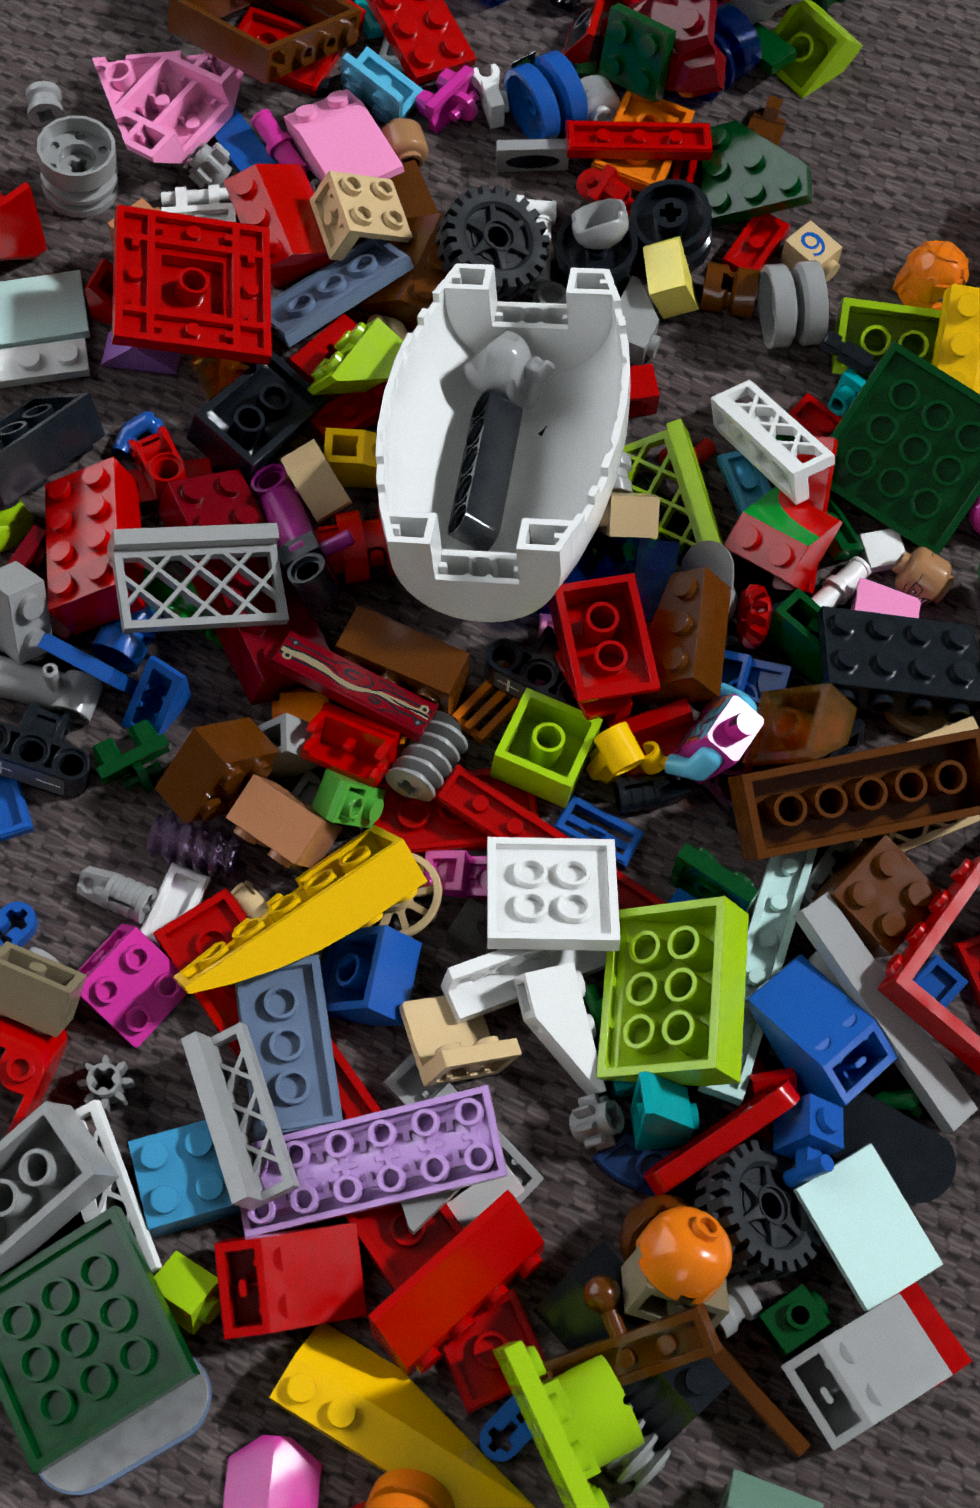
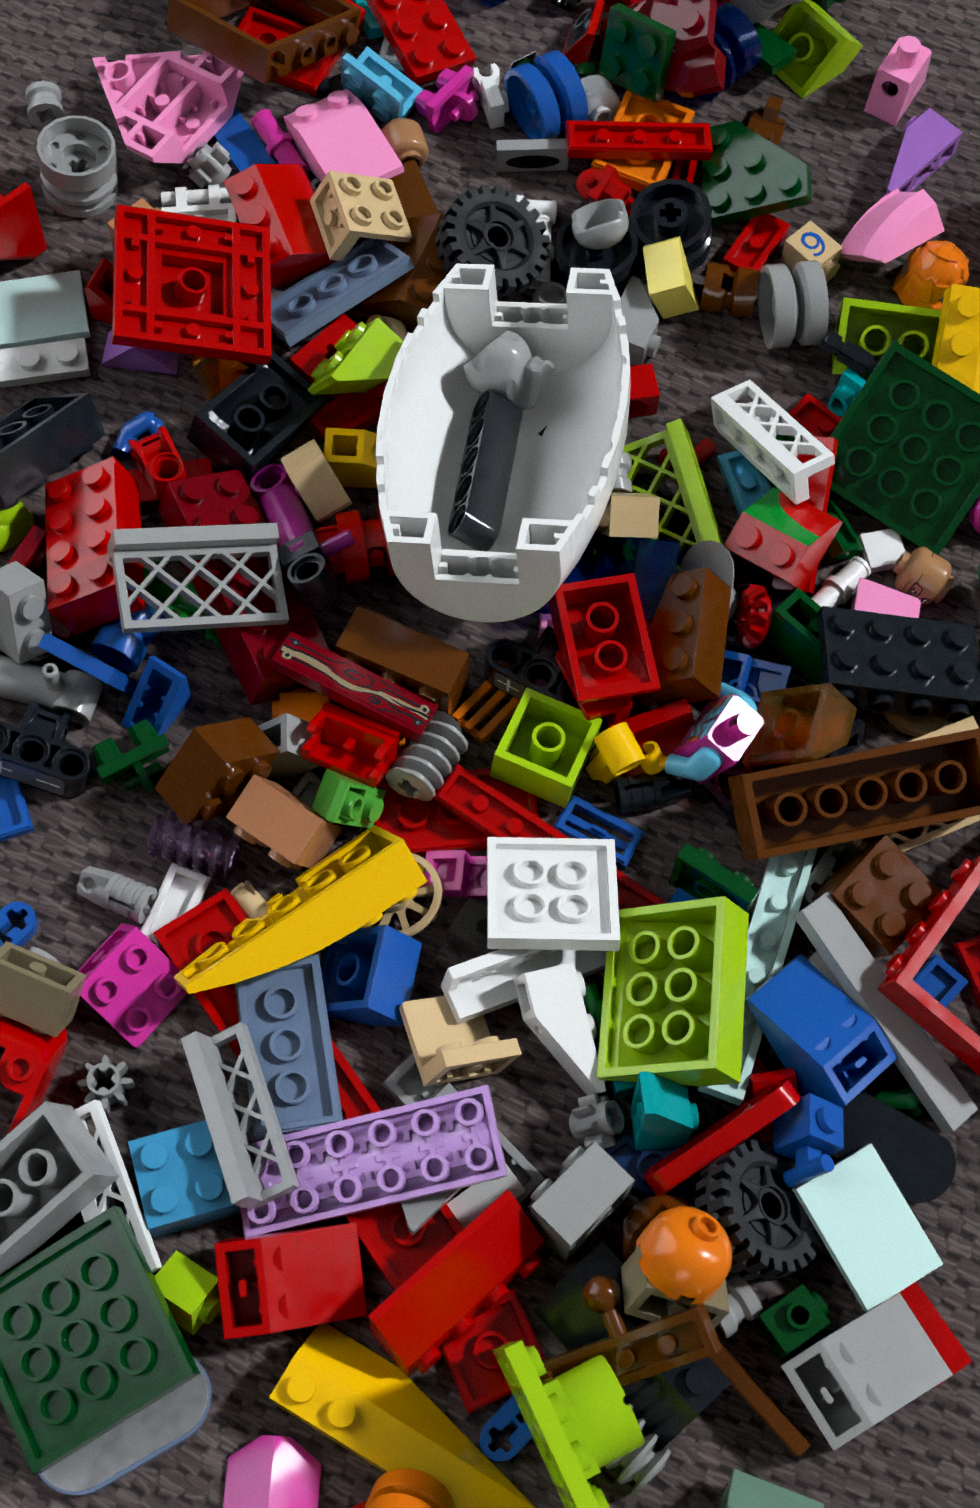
(579, 1199): none -> light grey brick
(893, 227): none -> bright pink slope
(907, 68): none -> bright pink torso
(925, 148): none -> medium lavender slope

